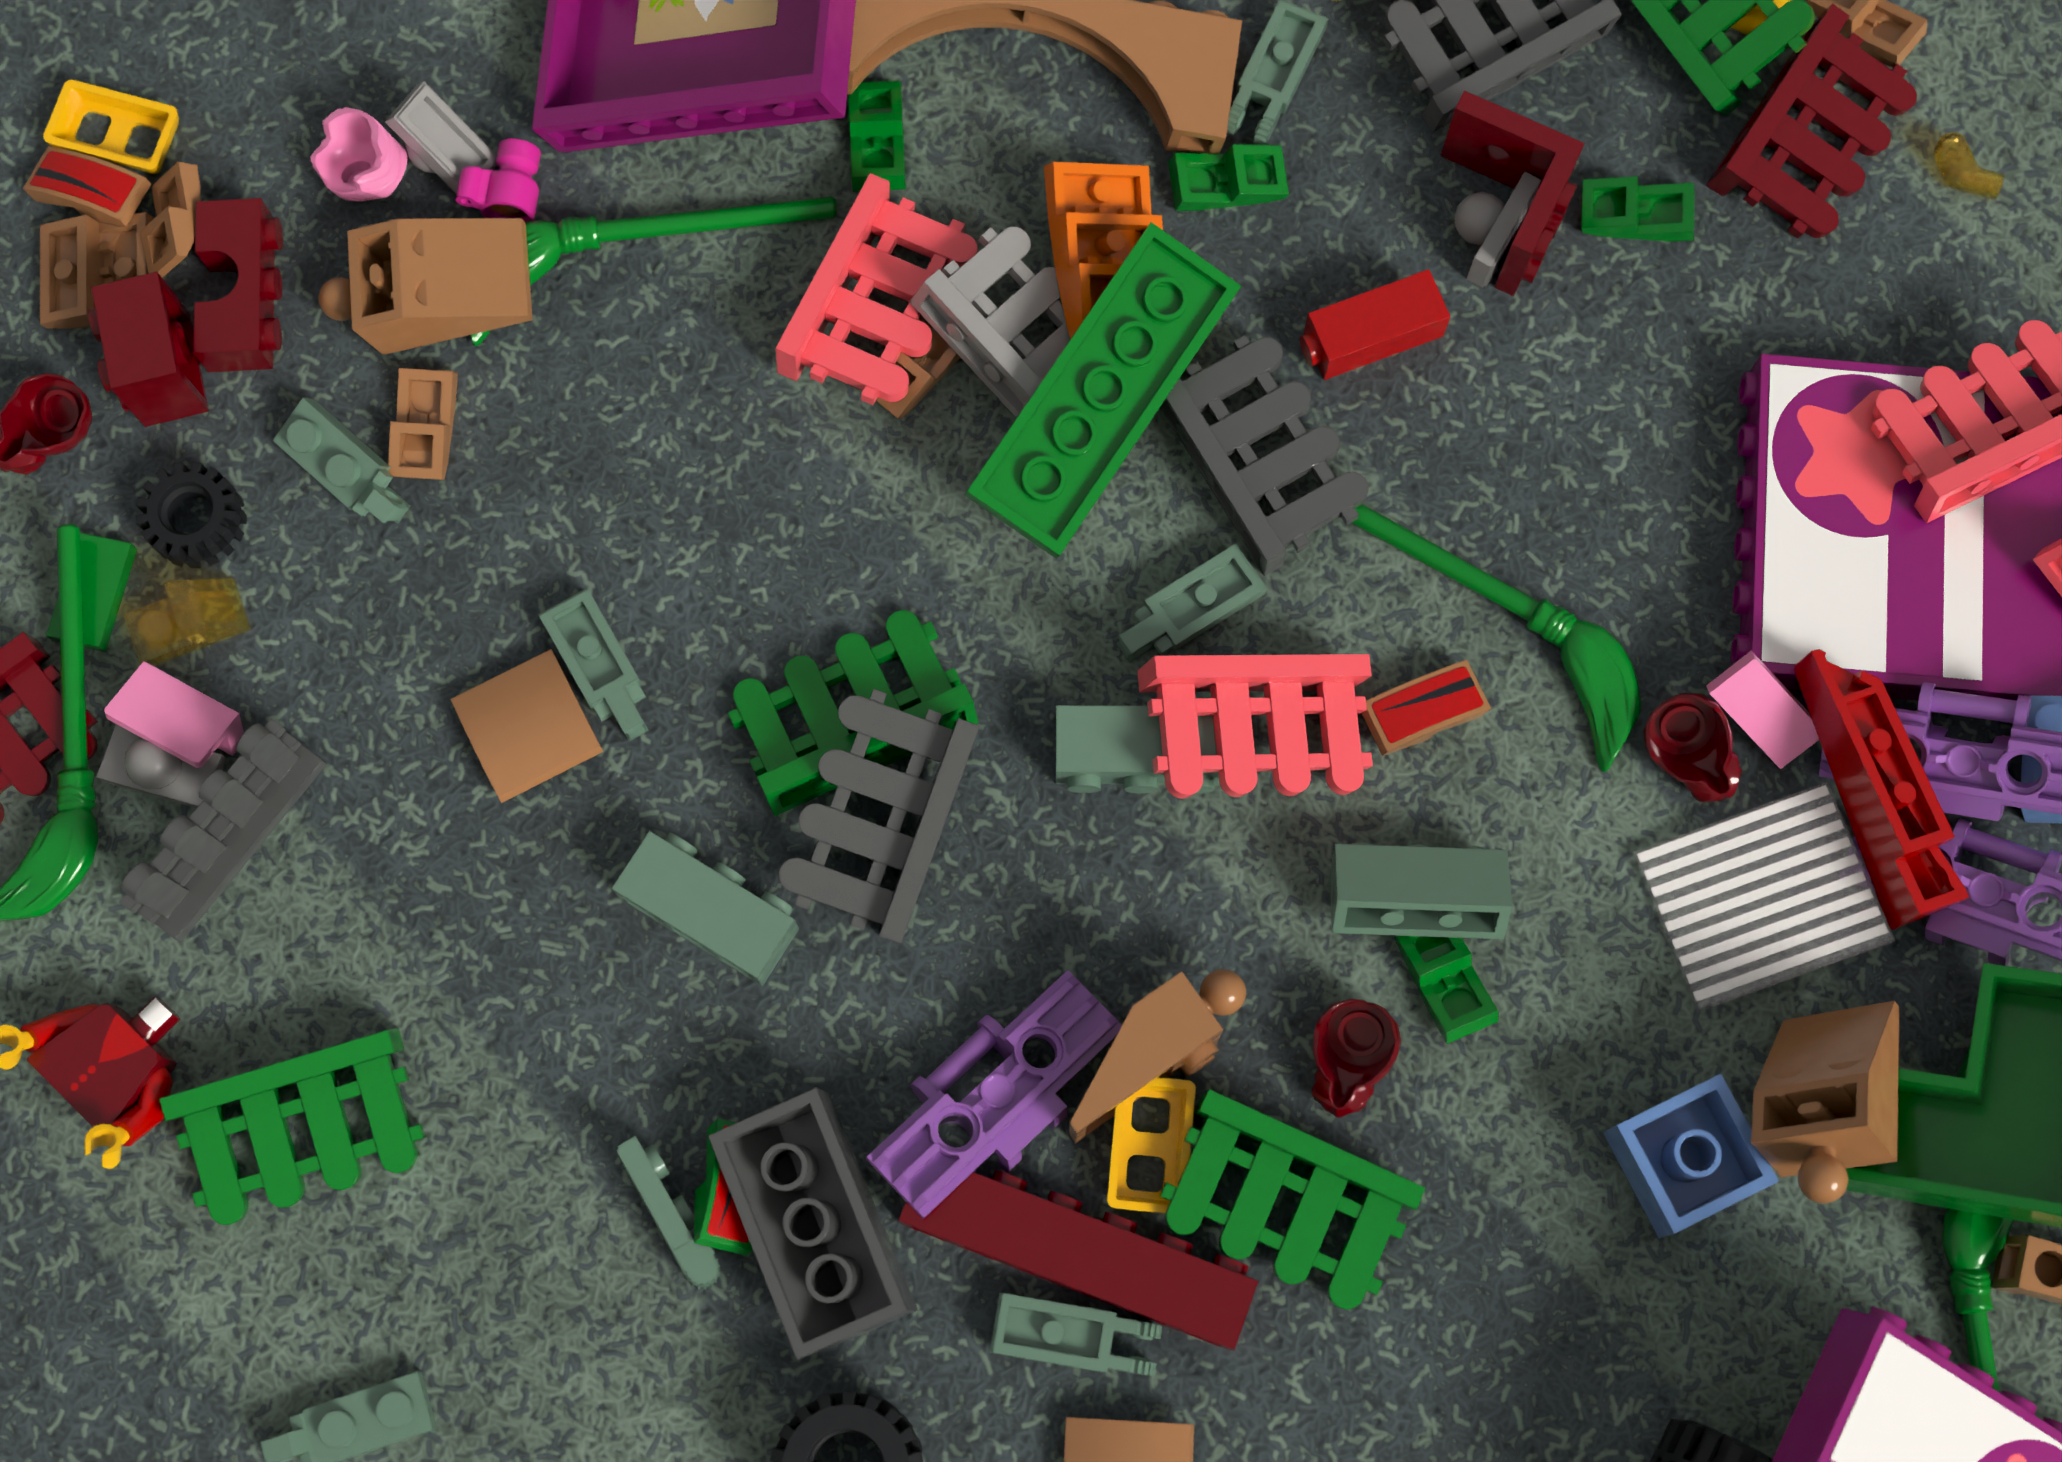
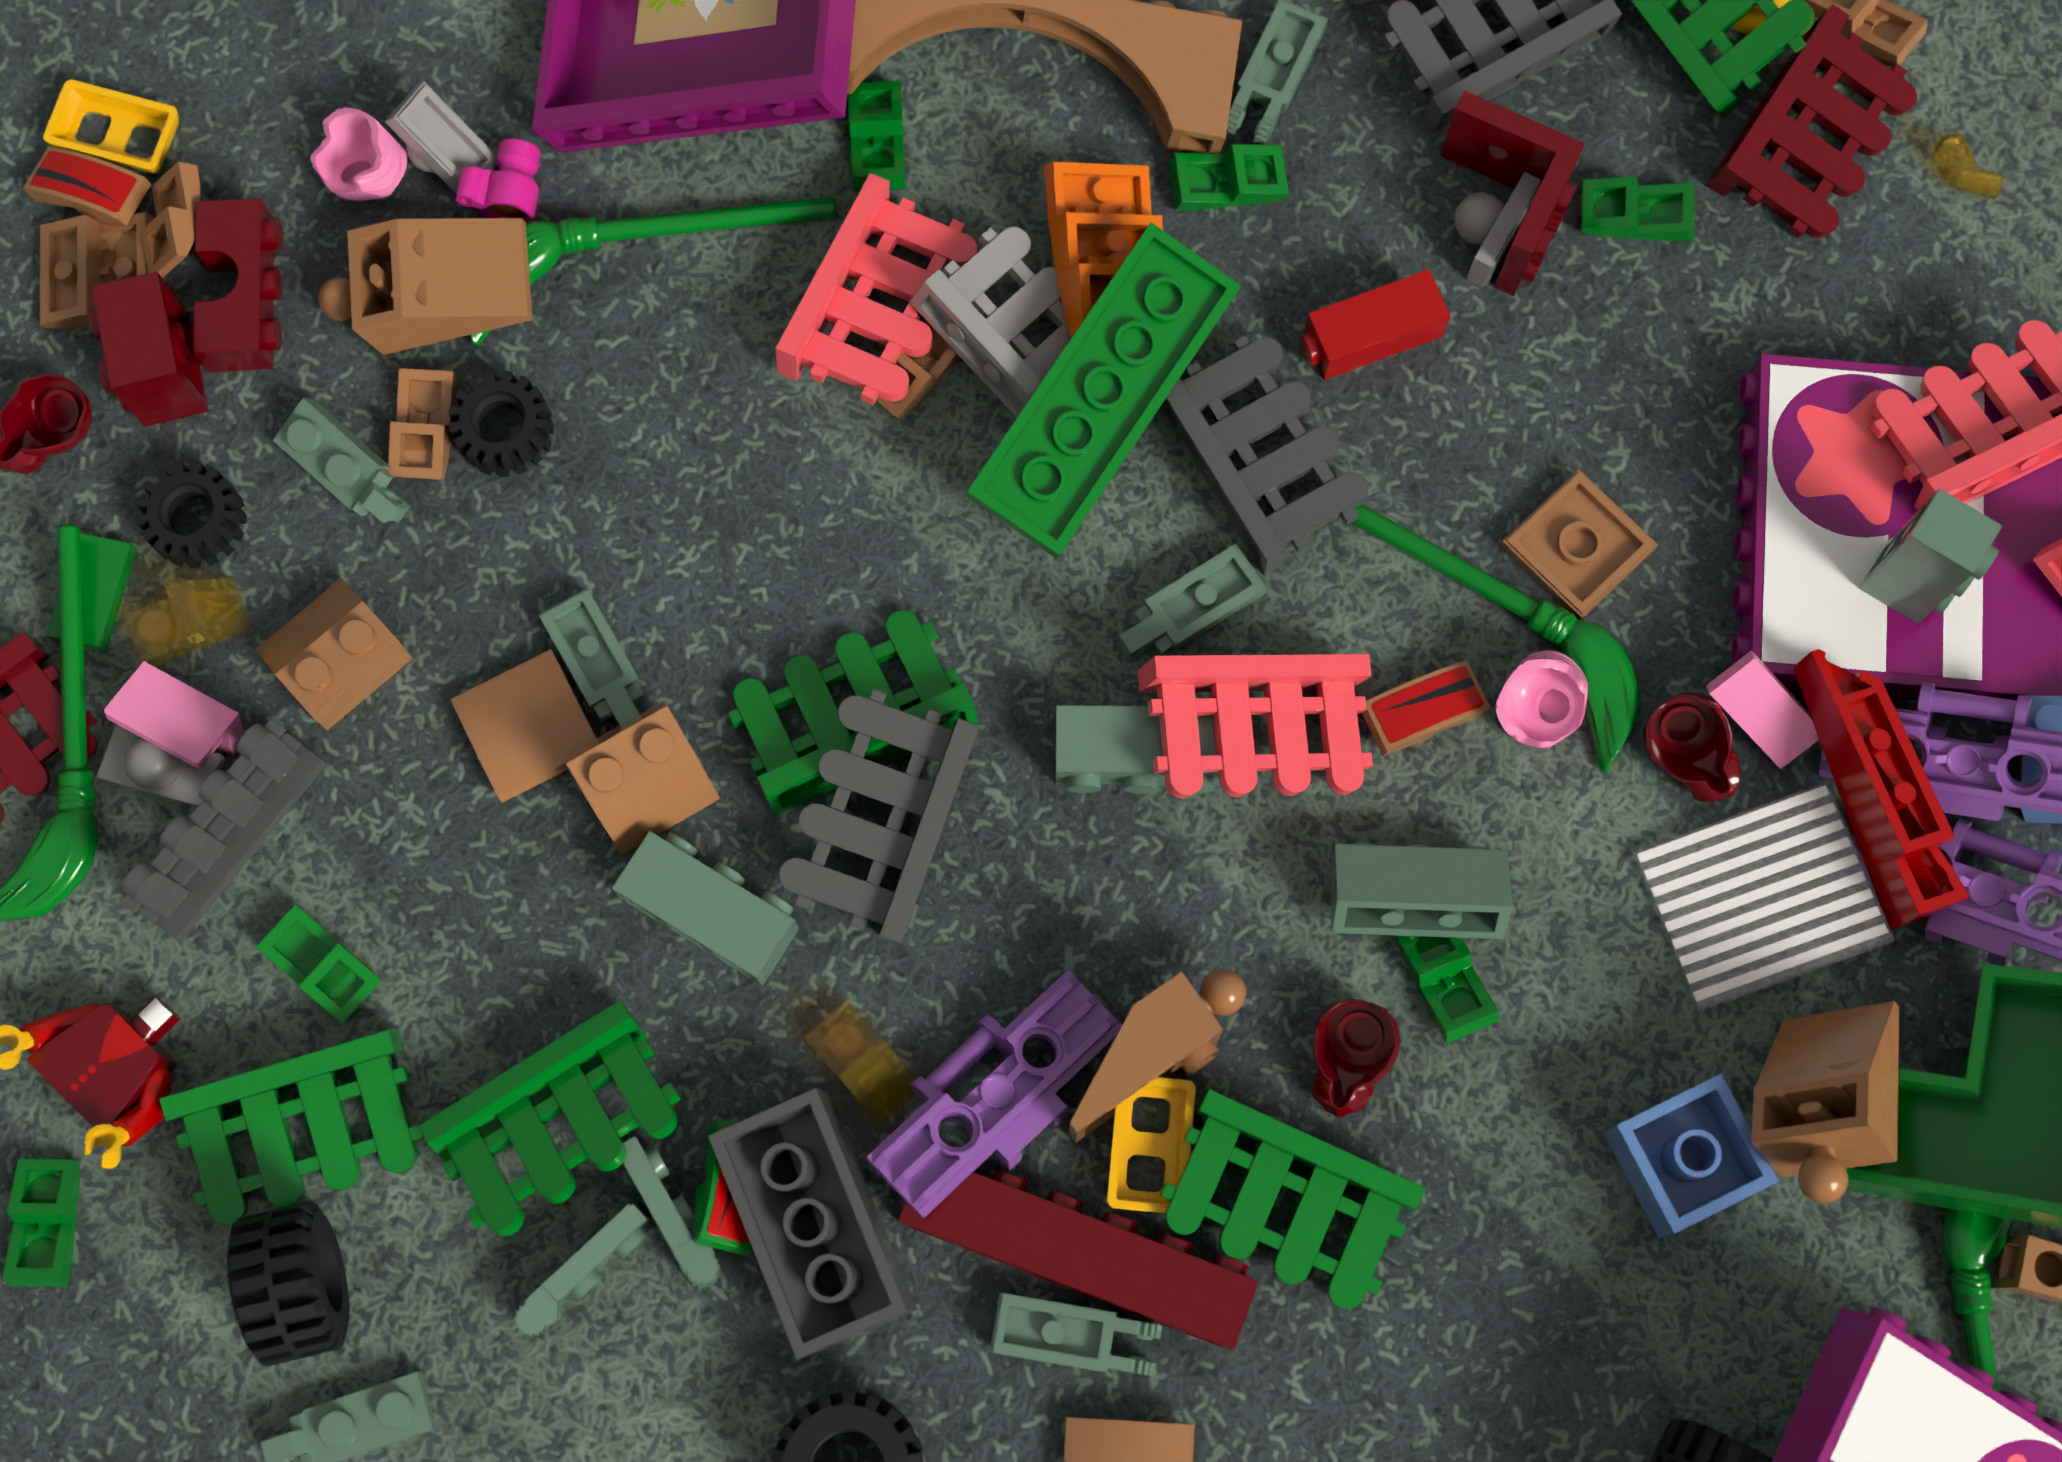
(44, 1222): none -> green slope
(288, 1283): none -> black tyre
(319, 963): none -> green slope
(333, 654): none -> medium nougat slope
(497, 393): none -> black tyre
(536, 1091): none -> green fence
(580, 1272): none -> sand green hinge
(641, 777): none -> medium nougat slope
(862, 1062): none -> clear yellow slope
(1543, 699): none -> bright pink hair
(1578, 545): none -> medium nougat tile
(1933, 557): none -> sand green brick

